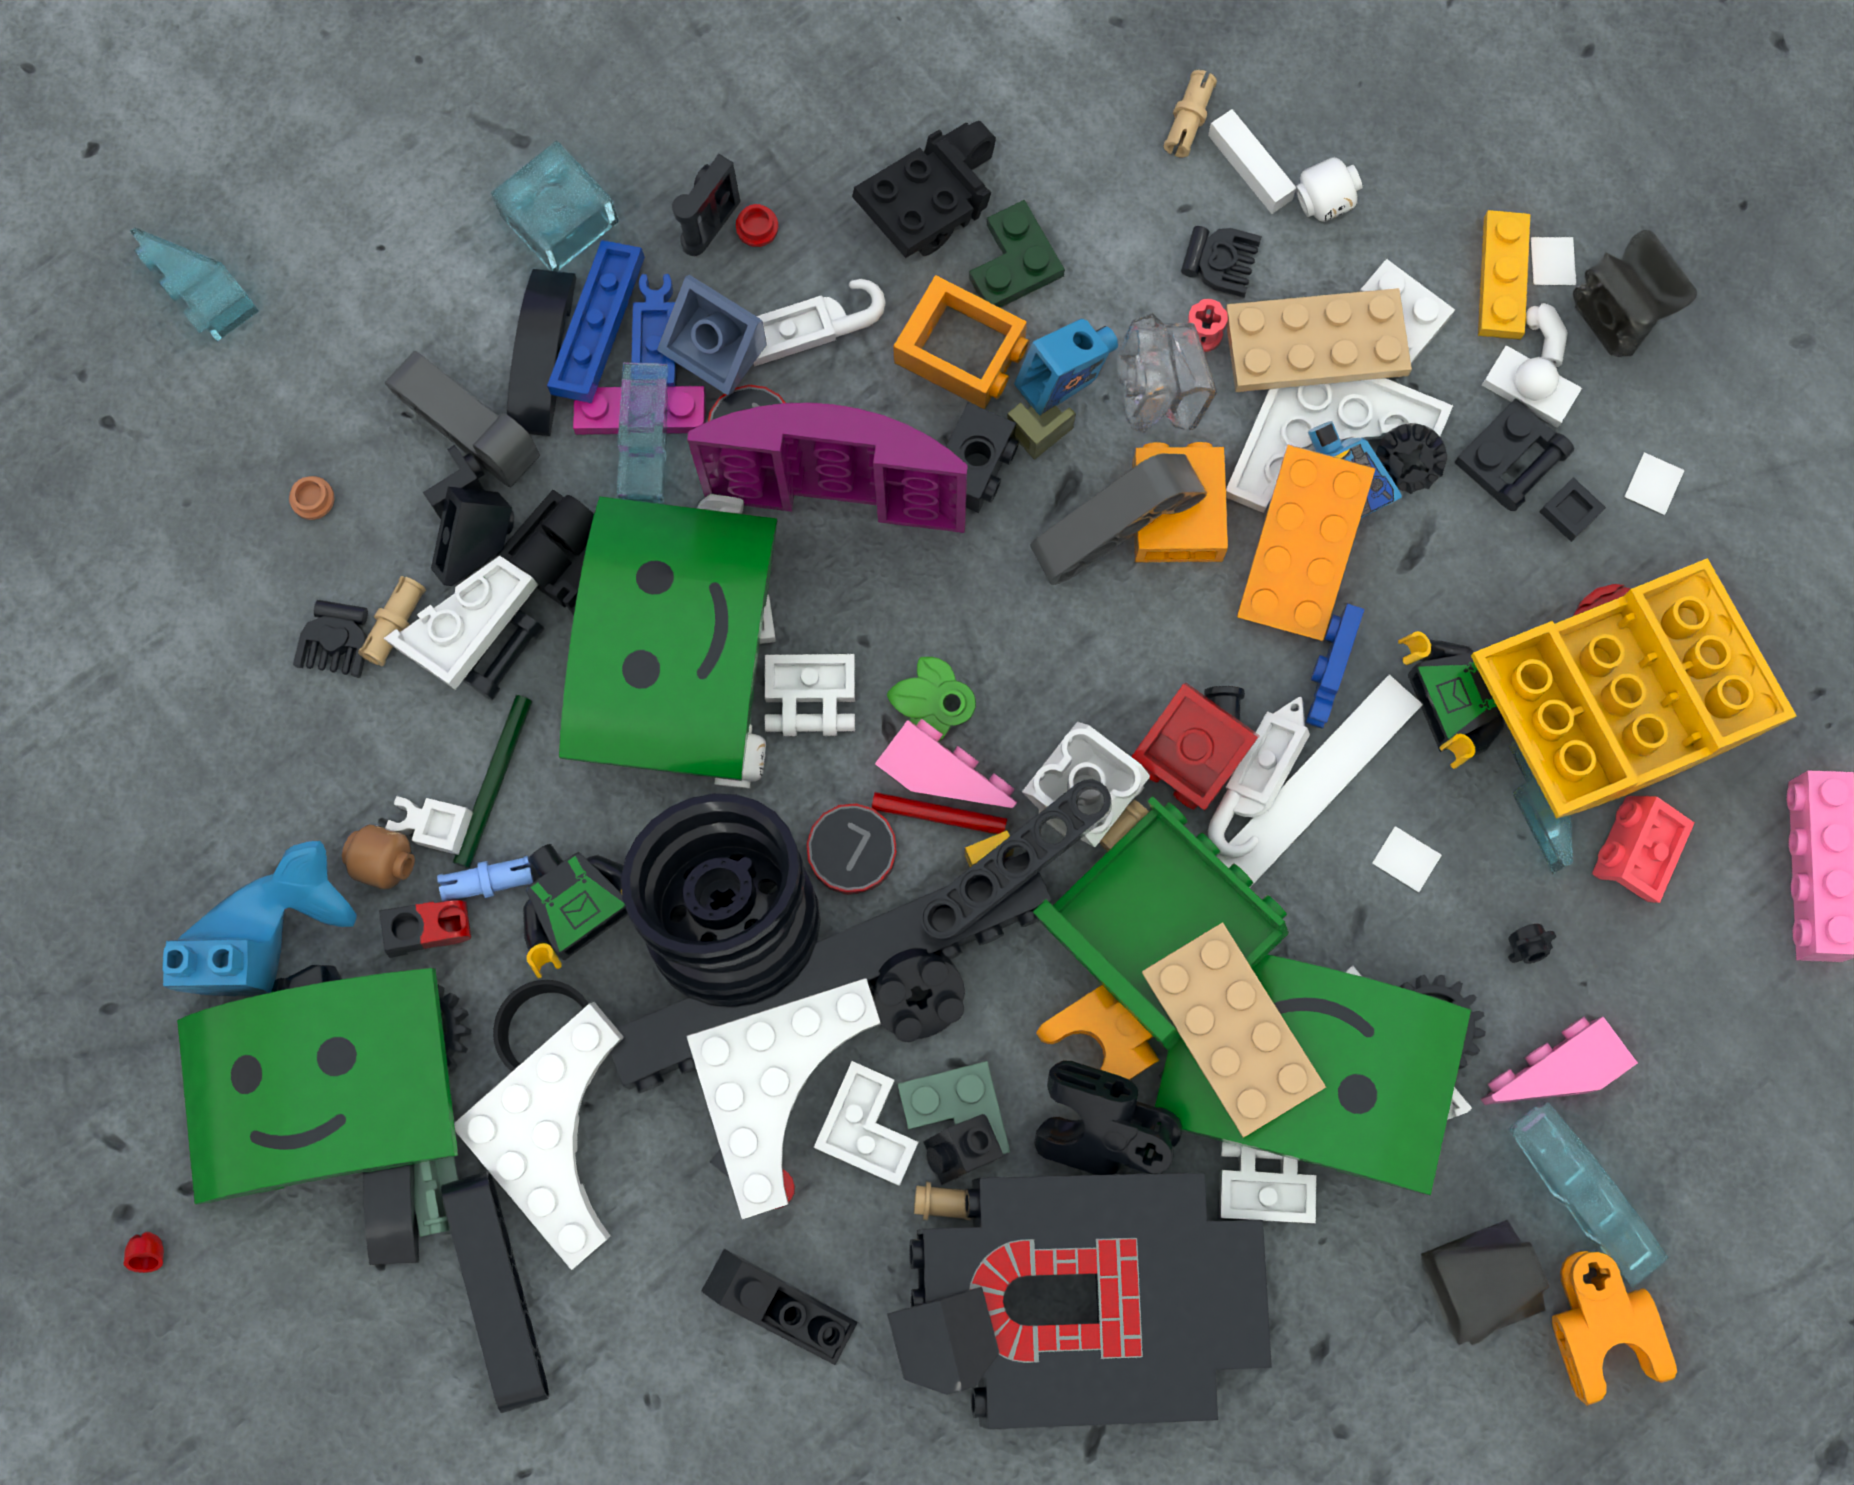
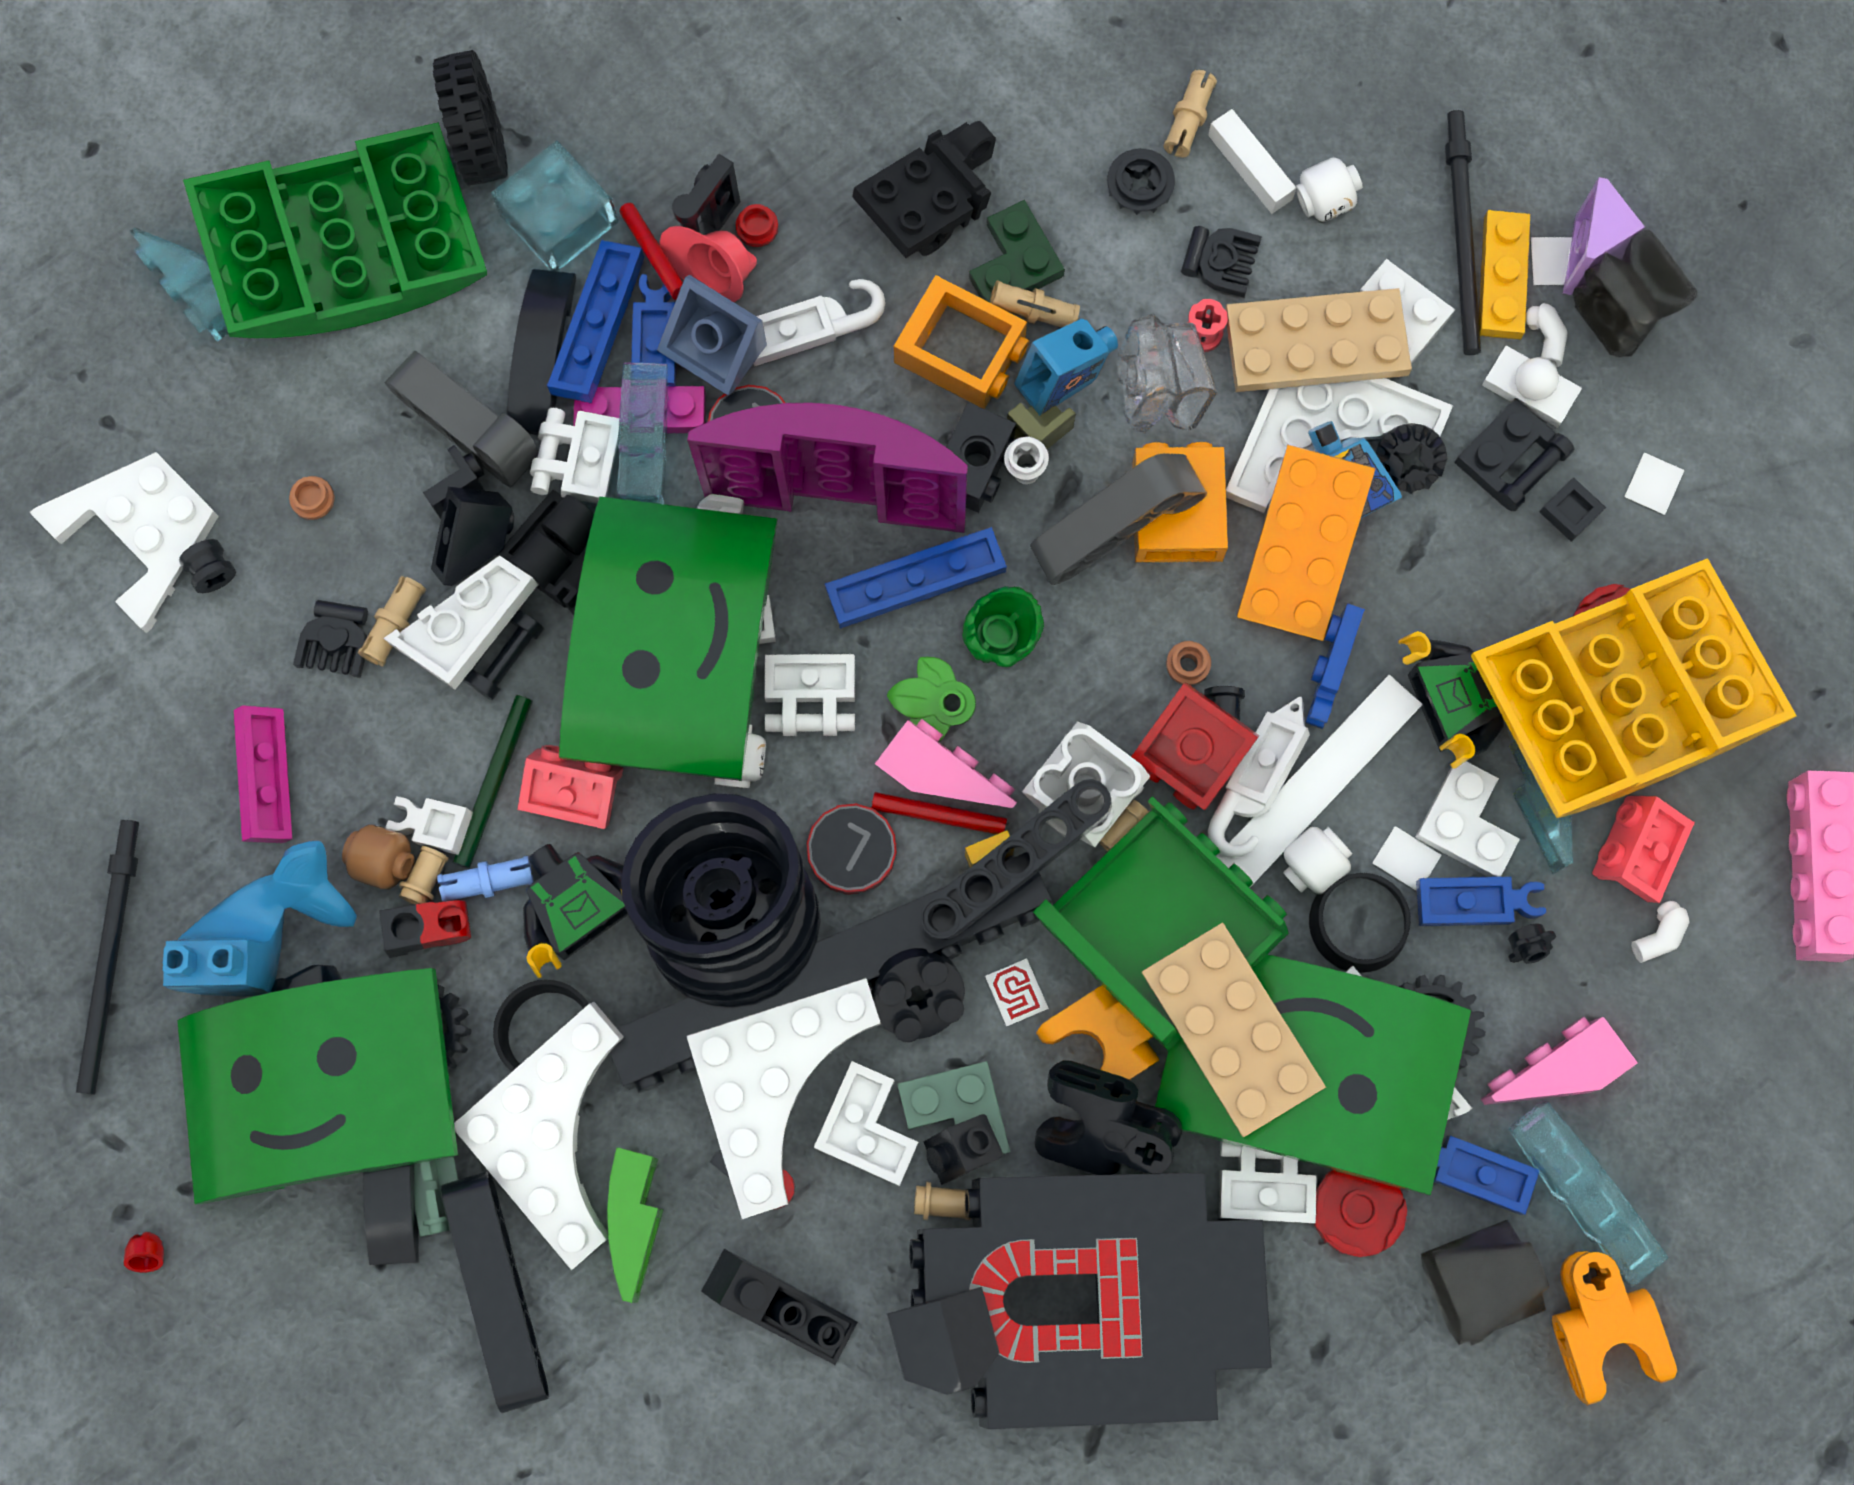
(122, 867): none -> black bar
(150, 513): none -> white wing
(207, 566): none -> black wheel
(262, 774): none -> dark pink plate
(336, 236): none -> green slope
(423, 876): none -> tan pin
(470, 117): none -> black wheel
(568, 788): none -> coral bracket
(589, 459): none -> white plate
(631, 1221): none -> bright green slope
(651, 249): none -> red bar
(711, 258): none -> coral piece
(915, 577): none -> blue plate
(1003, 626): none -> green hair
(1006, 298): none -> tan pin
(1016, 992): none -> white sticker
(1026, 451): none -> white cone
(1136, 164): none -> black gear
(1190, 650): none -> nougat plate
(1316, 860): none -> white head
(1331, 952): none -> black tyre
(1358, 1214): none -> red tile
(1458, 156): none -> black bar
(1458, 830): none -> white plate
(1474, 901): none -> blue plate
(1486, 1175): none -> blue plate
(1600, 226): none -> lavender slope
(1668, 935): none -> white arm

